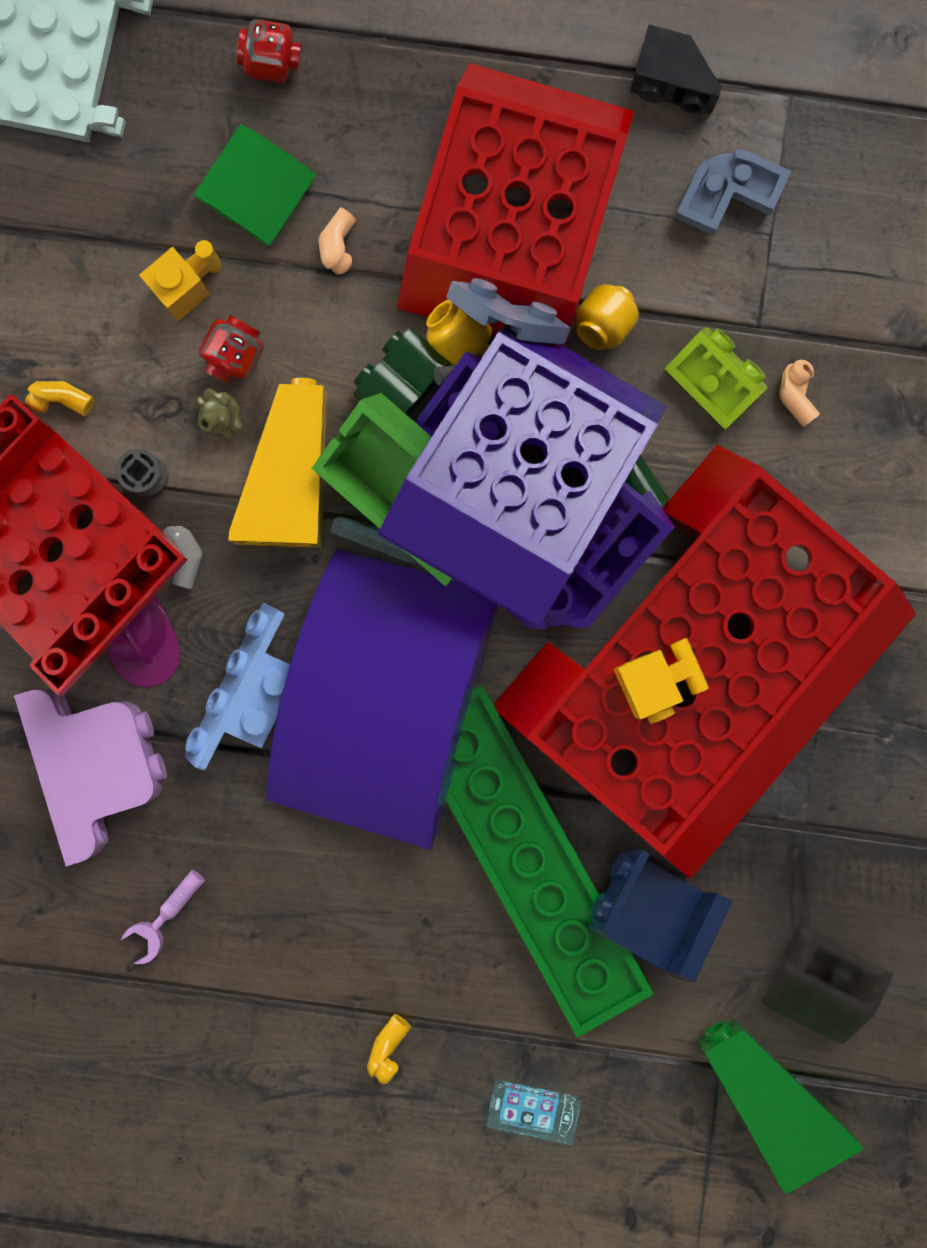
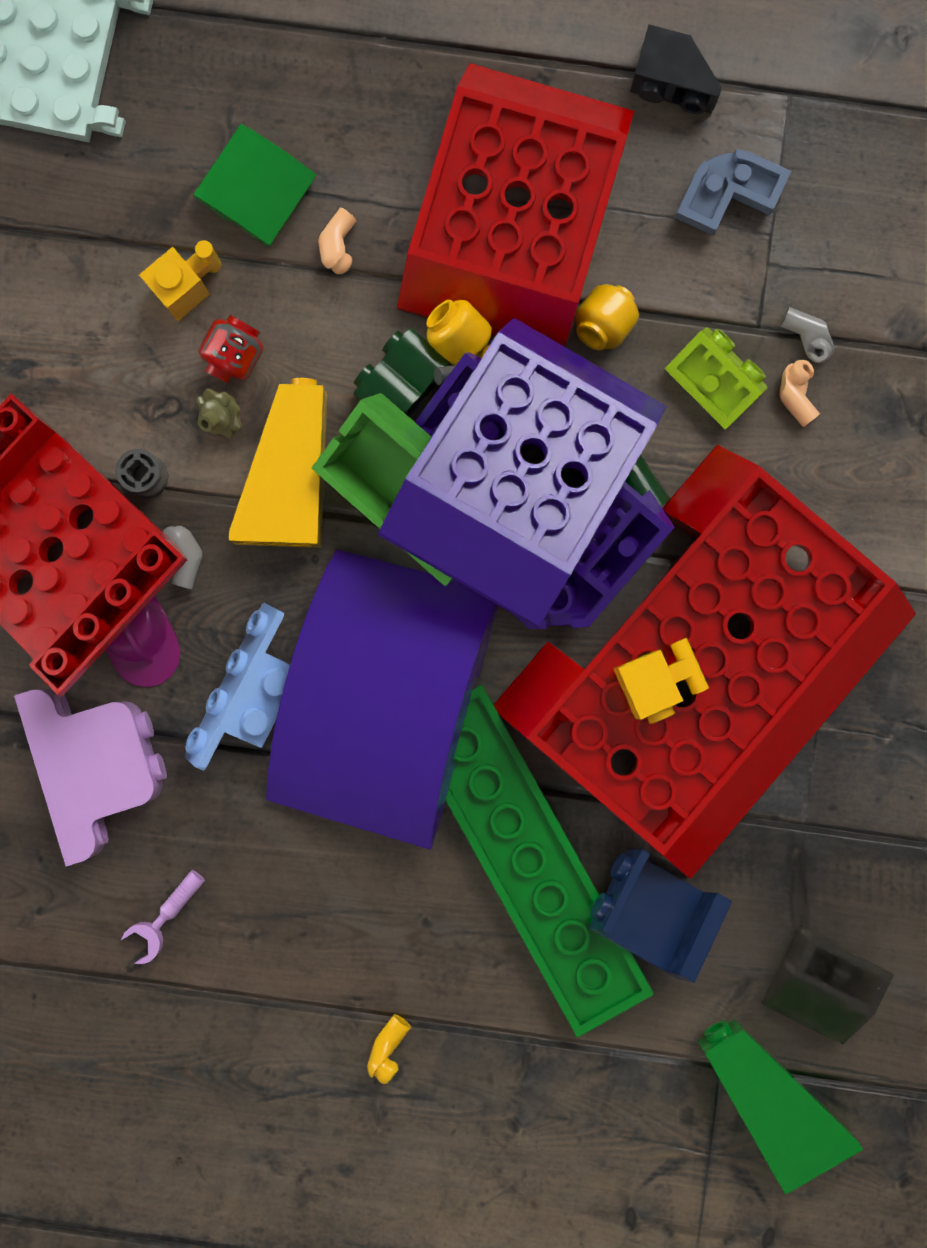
(58, 391): yellow arm -> none
(268, 51): red head -> none
(368, 537): clear light blue tile -> none
(485, 306): sand blue plate -> none
(534, 1112): clear light blue tile -> none
(813, 334): none -> light grey arm

